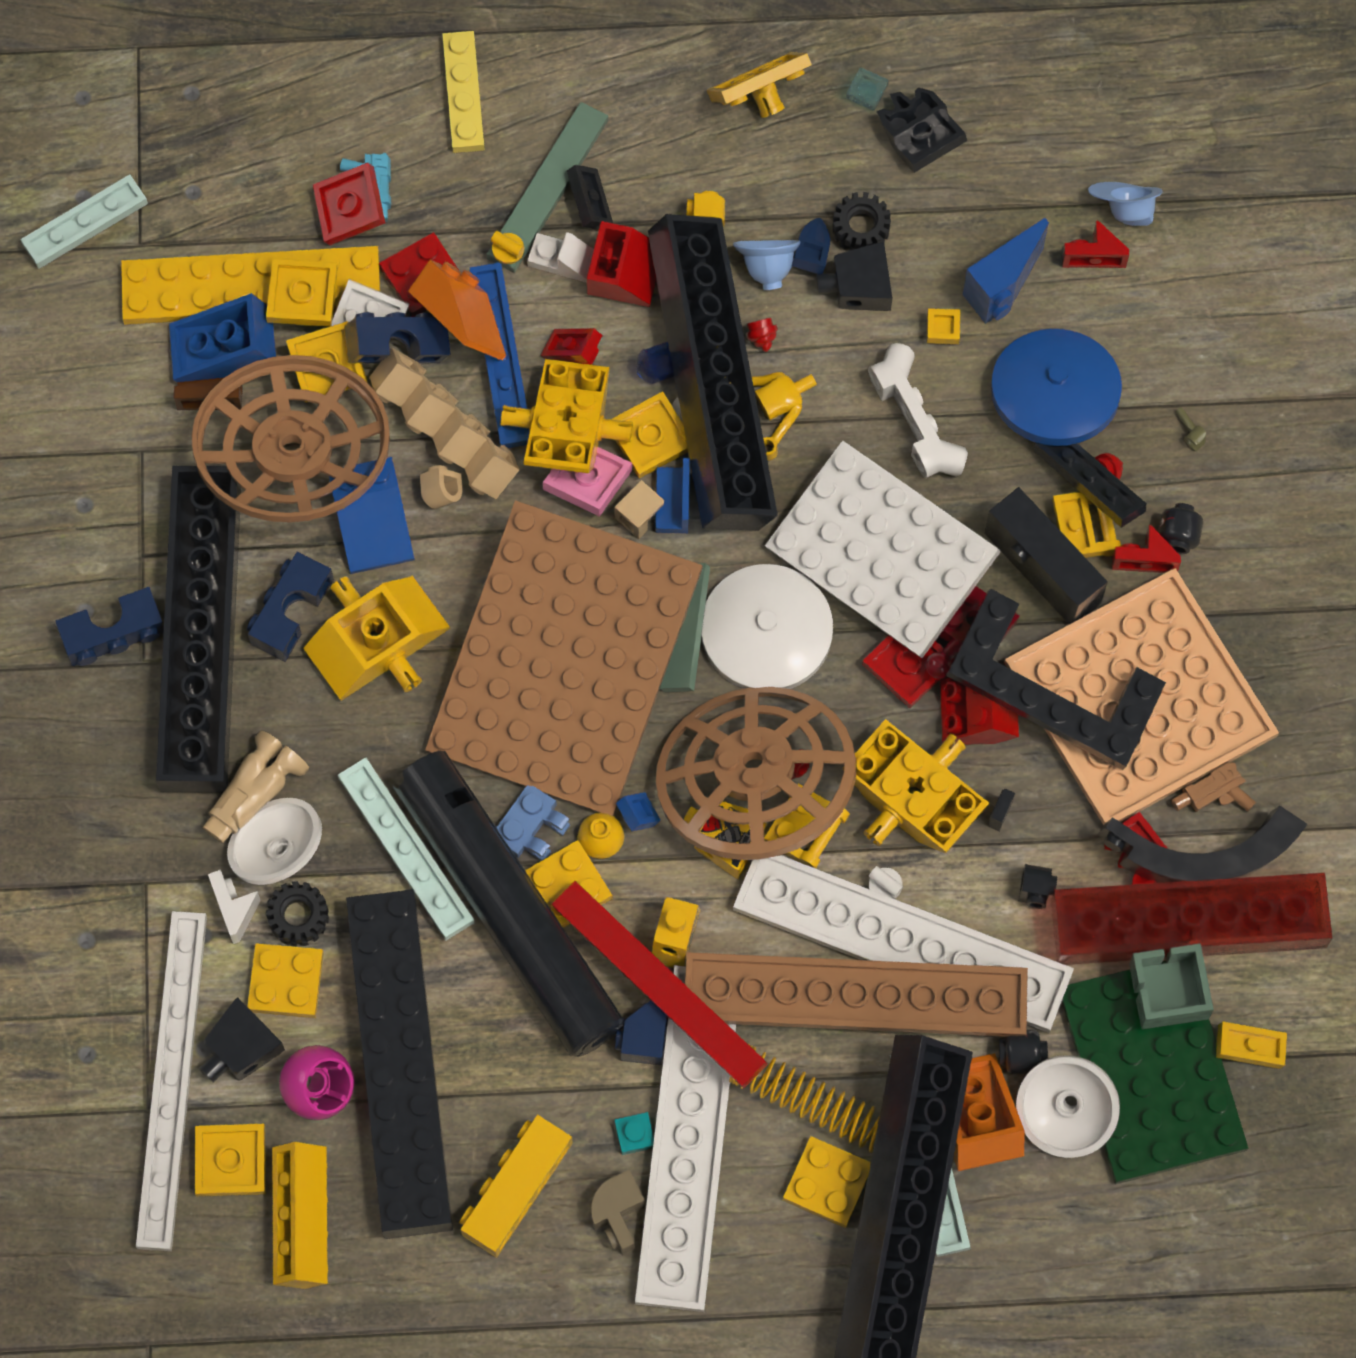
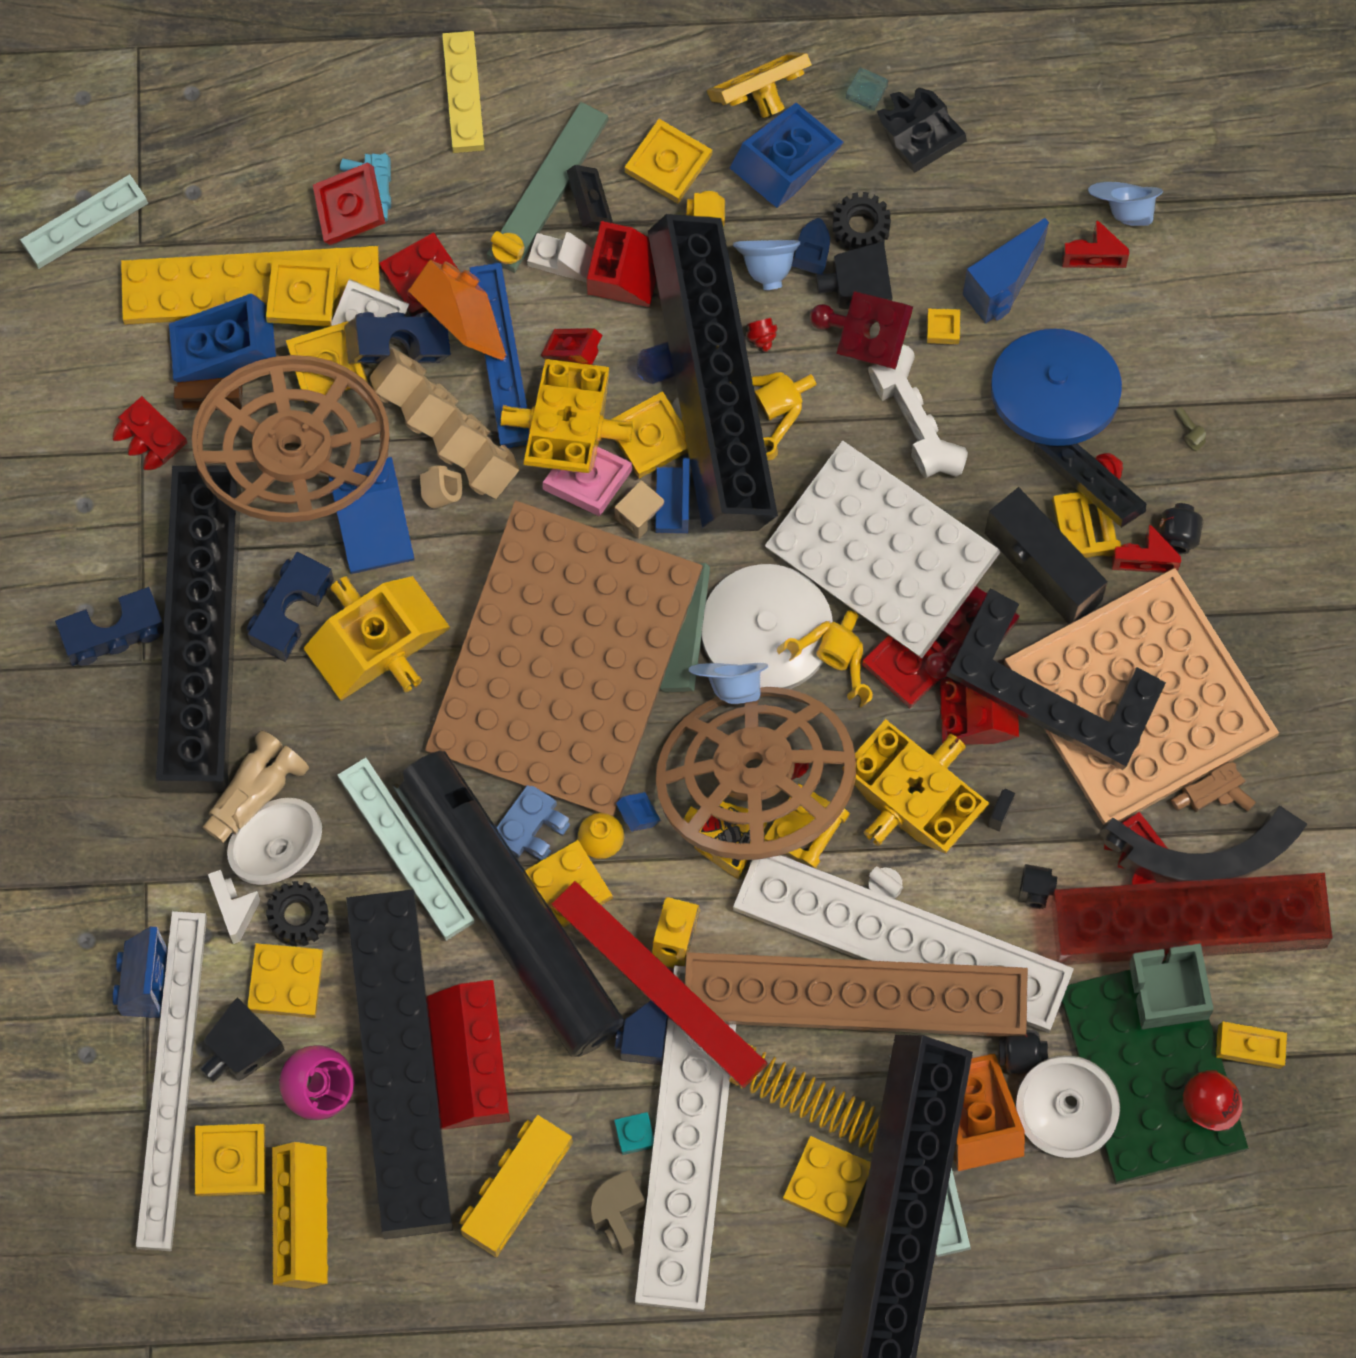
(142, 975): none -> blue slope
(150, 433): none -> red plate
(468, 1055): none -> red slope
(668, 161): none -> yellow plate
(732, 681): none -> light blue piece
(785, 154): none -> blue slope
(836, 649): none -> yellow piece
(856, 326): none -> dark red plate
(1212, 1100): none -> red helmet

